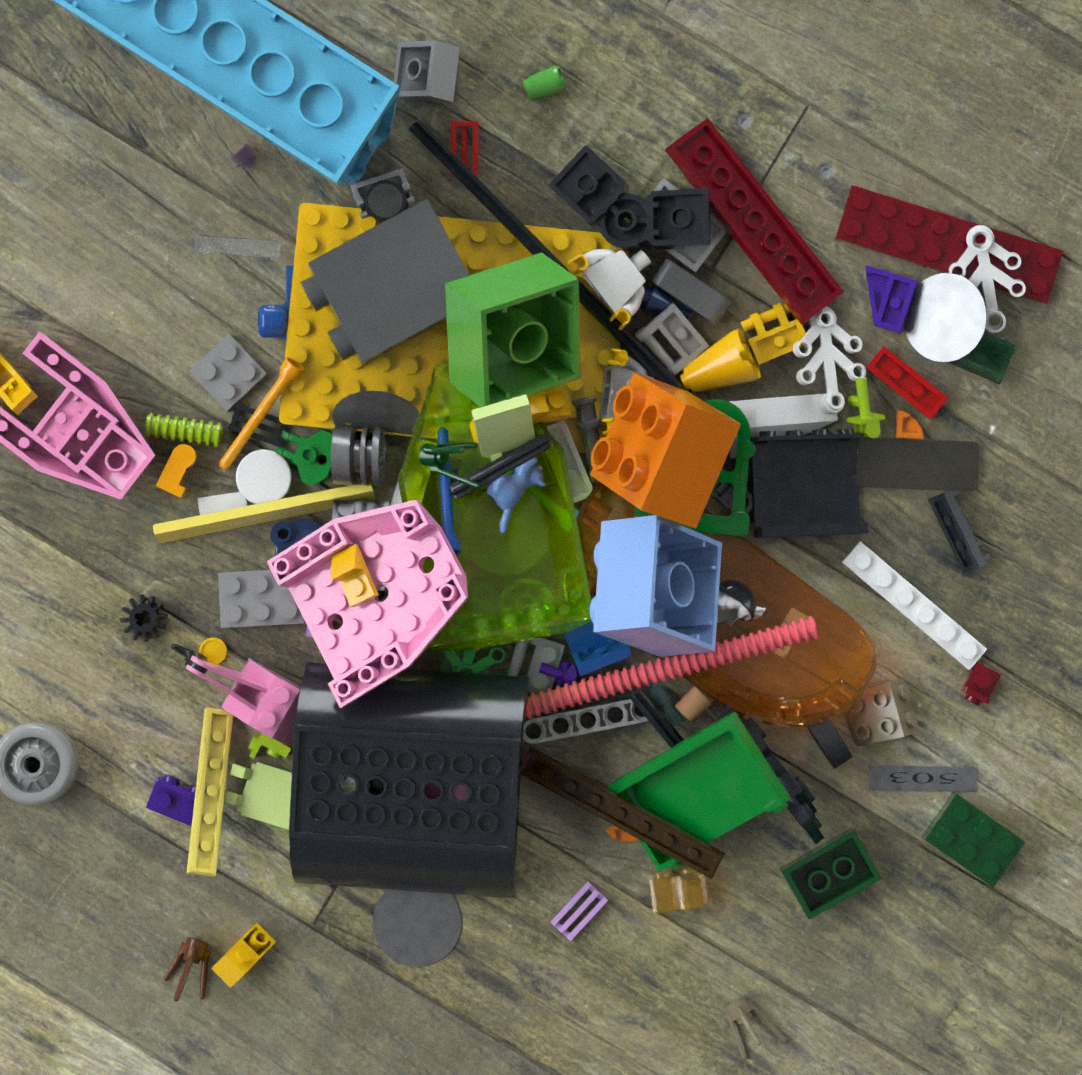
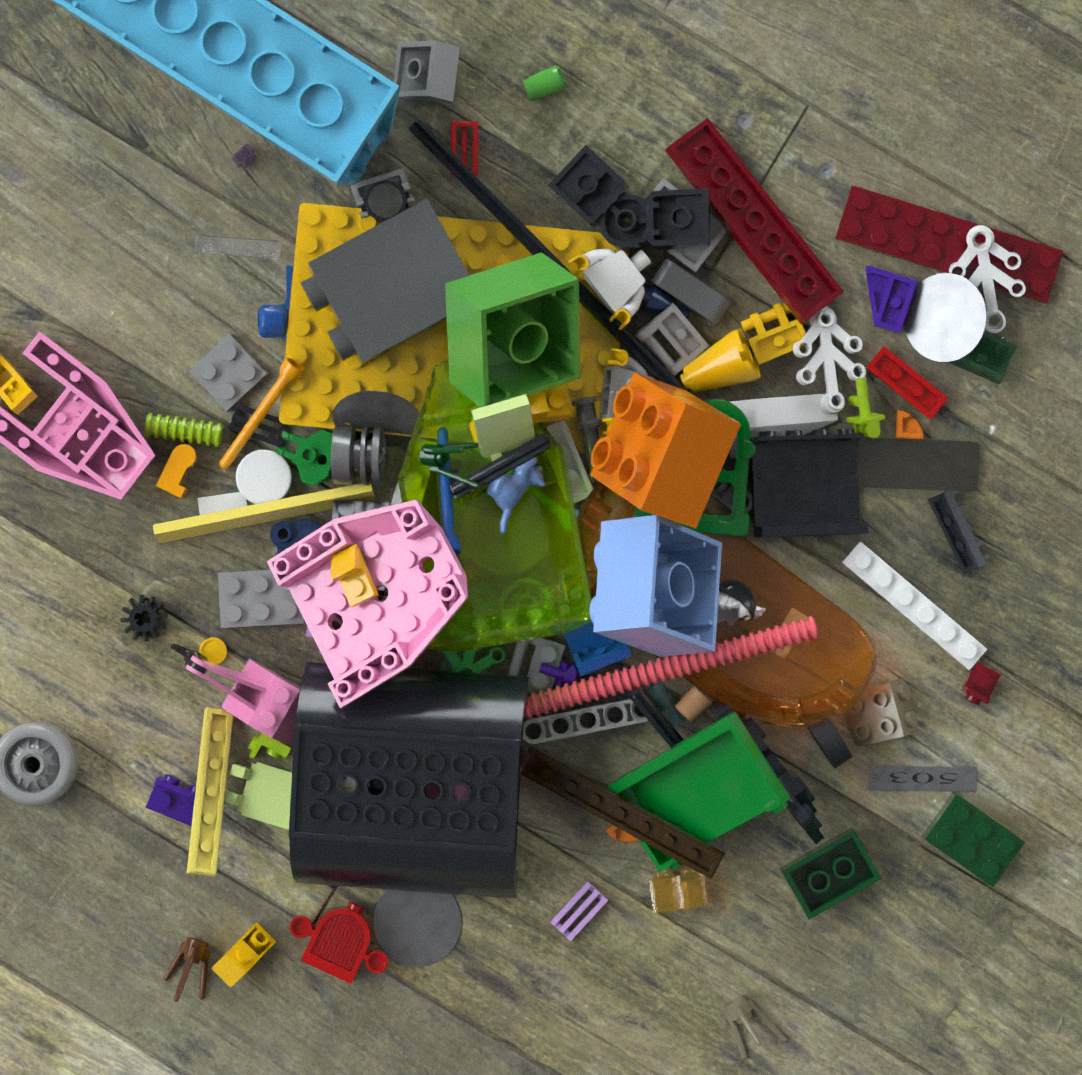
(339, 942): none -> red piece

